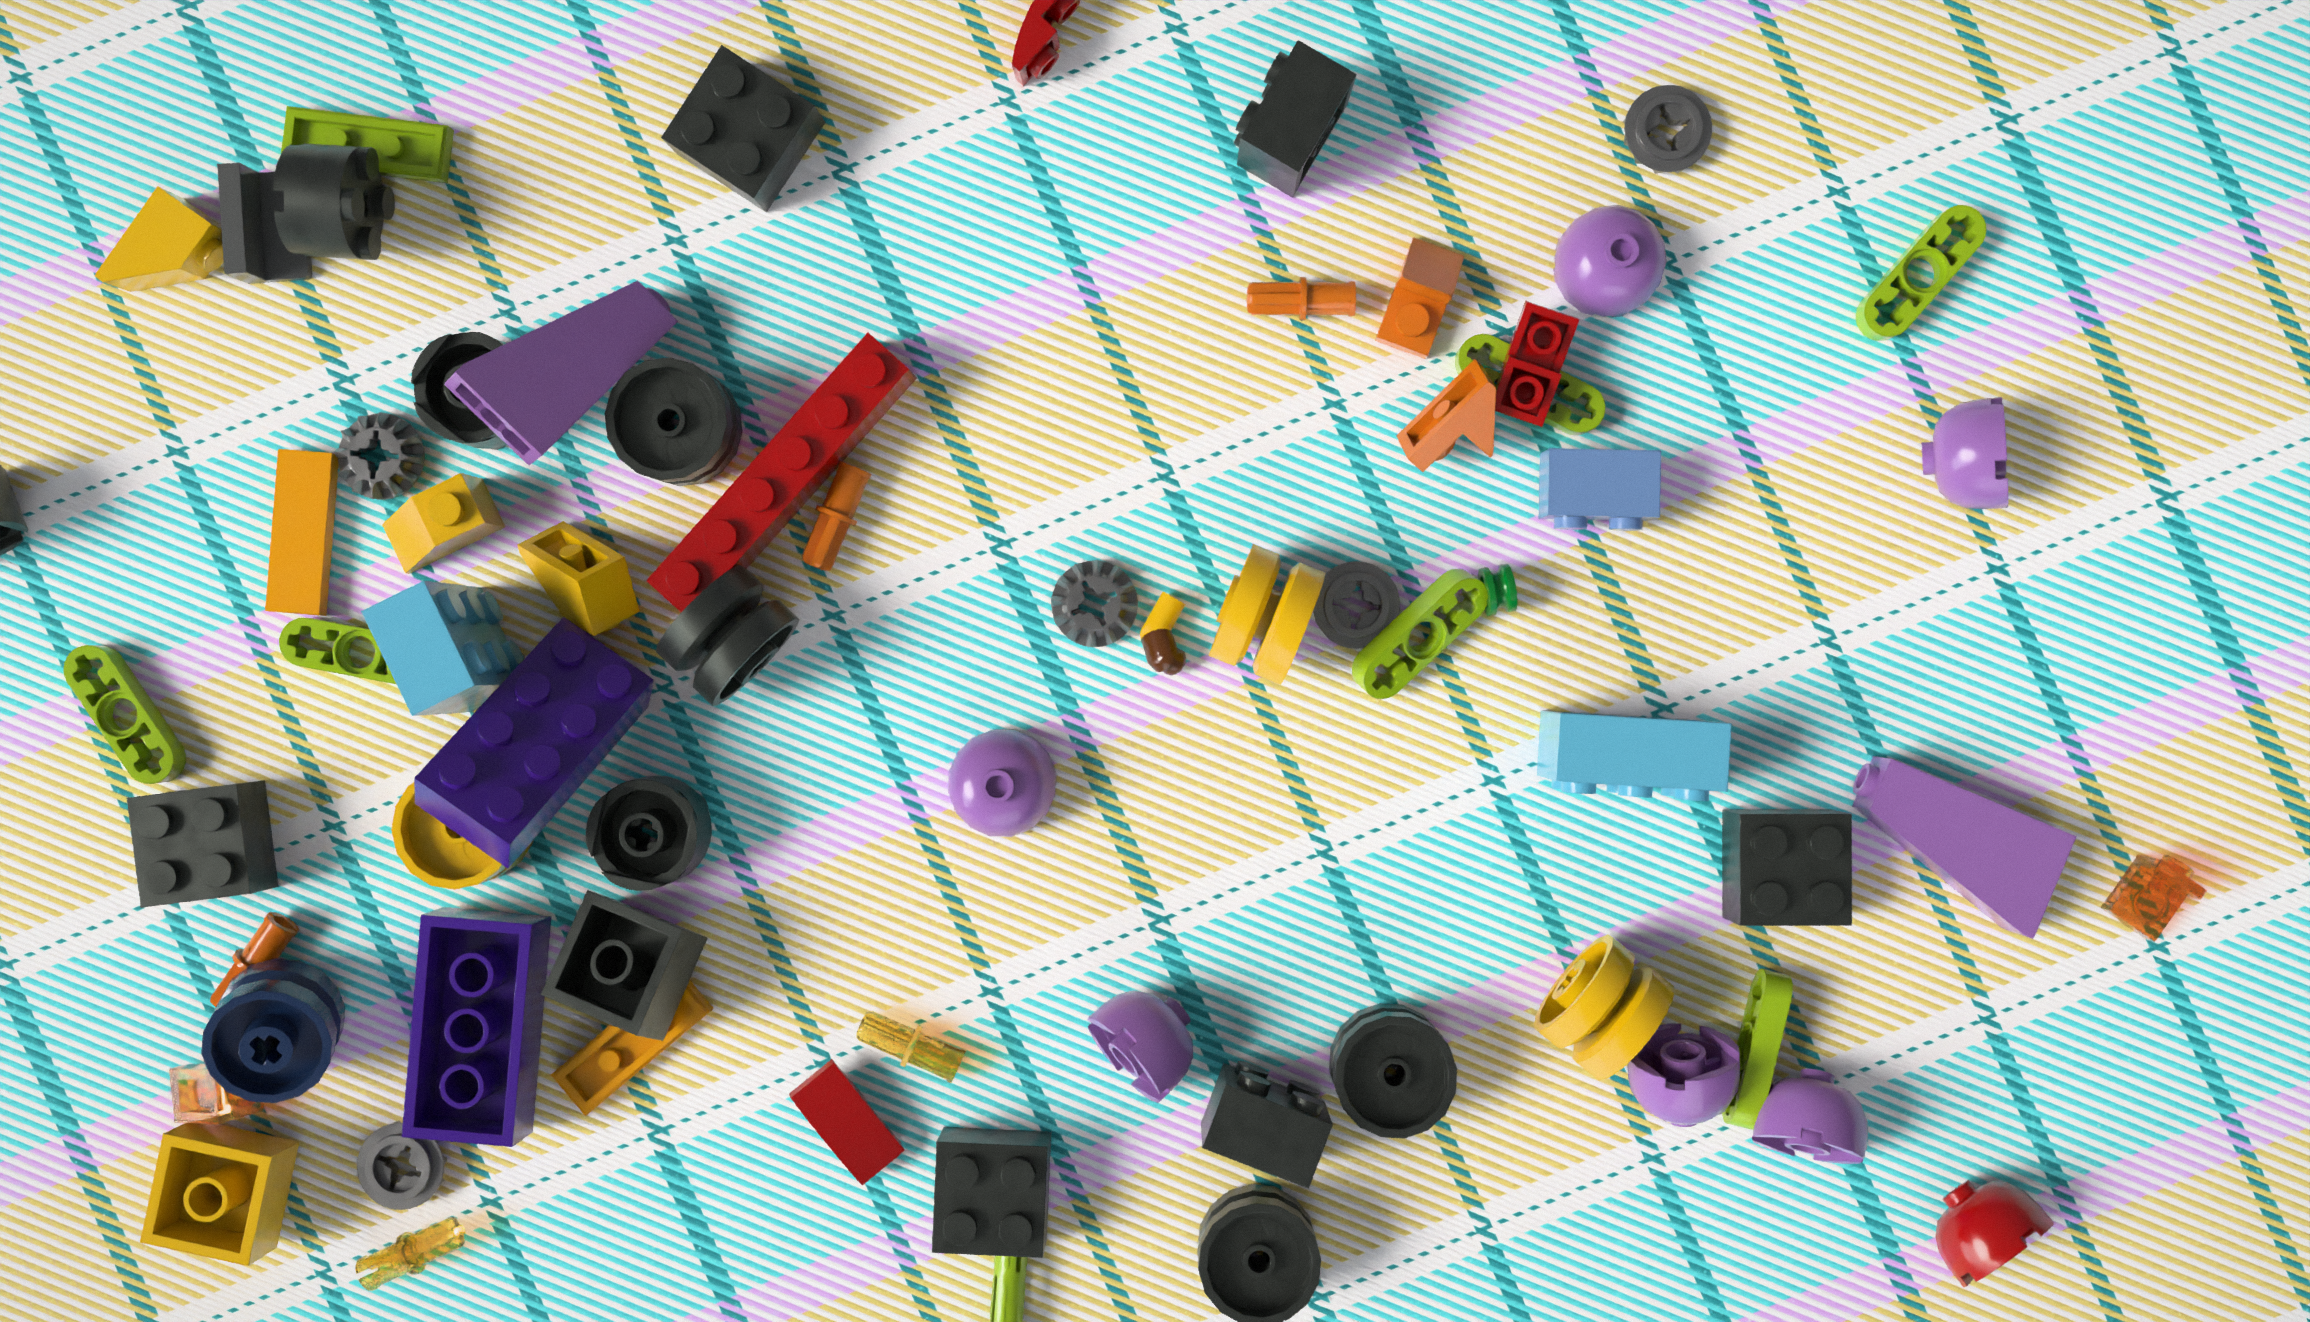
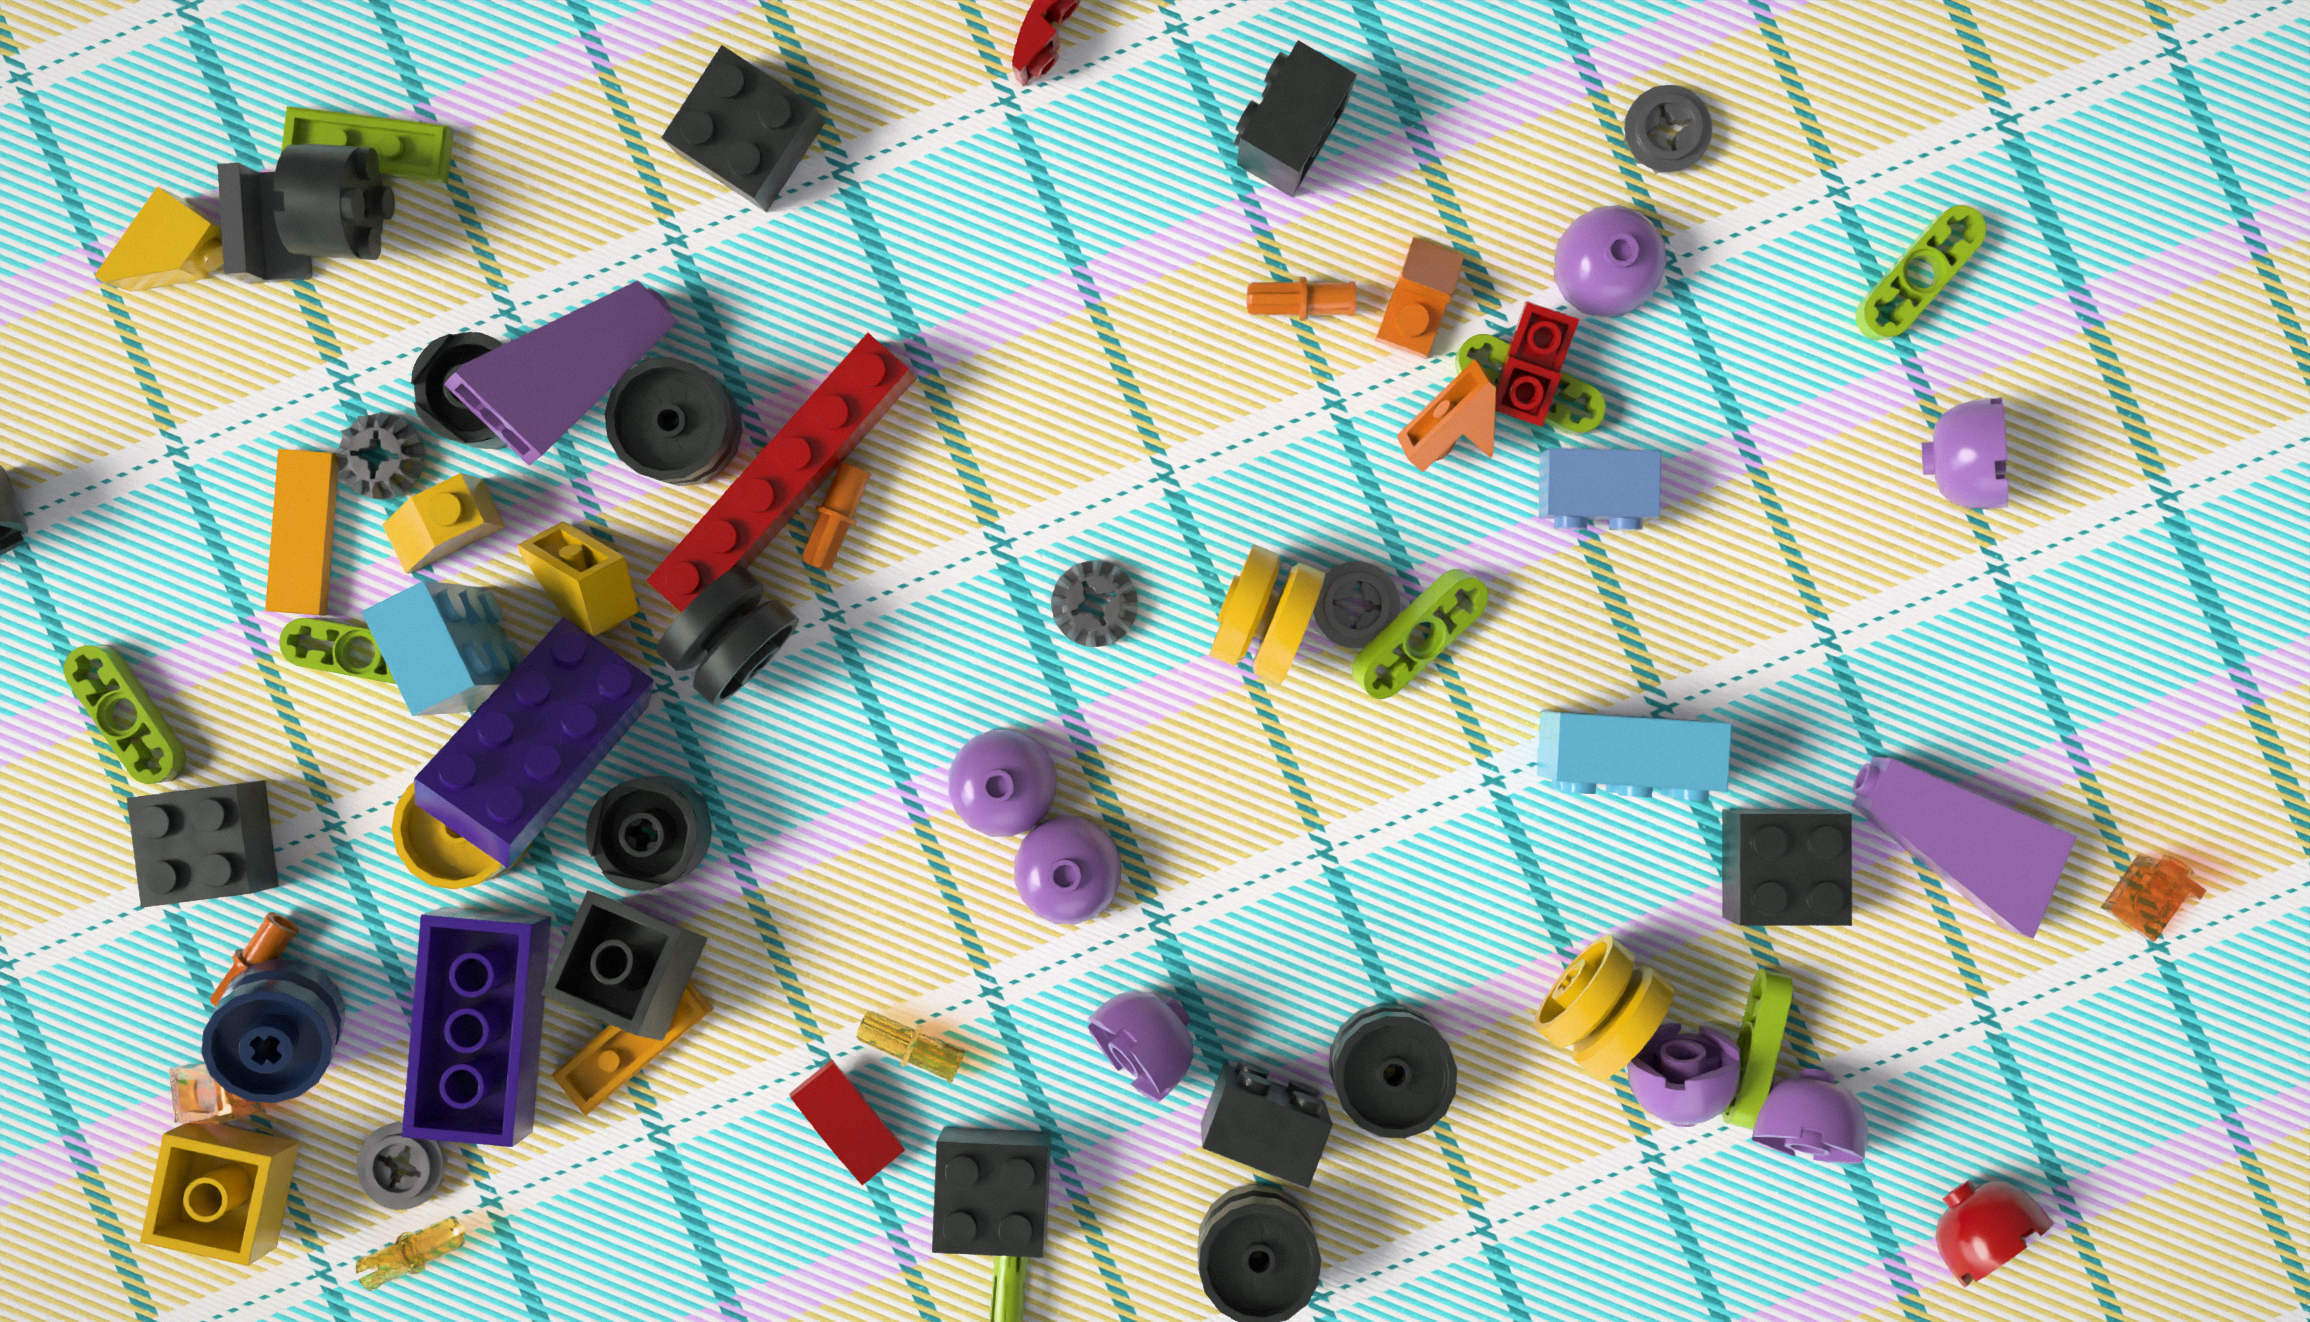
(1067, 870): none -> medium lavender cylinder
(1158, 638): arm -> none
(1500, 589): green bush -> none

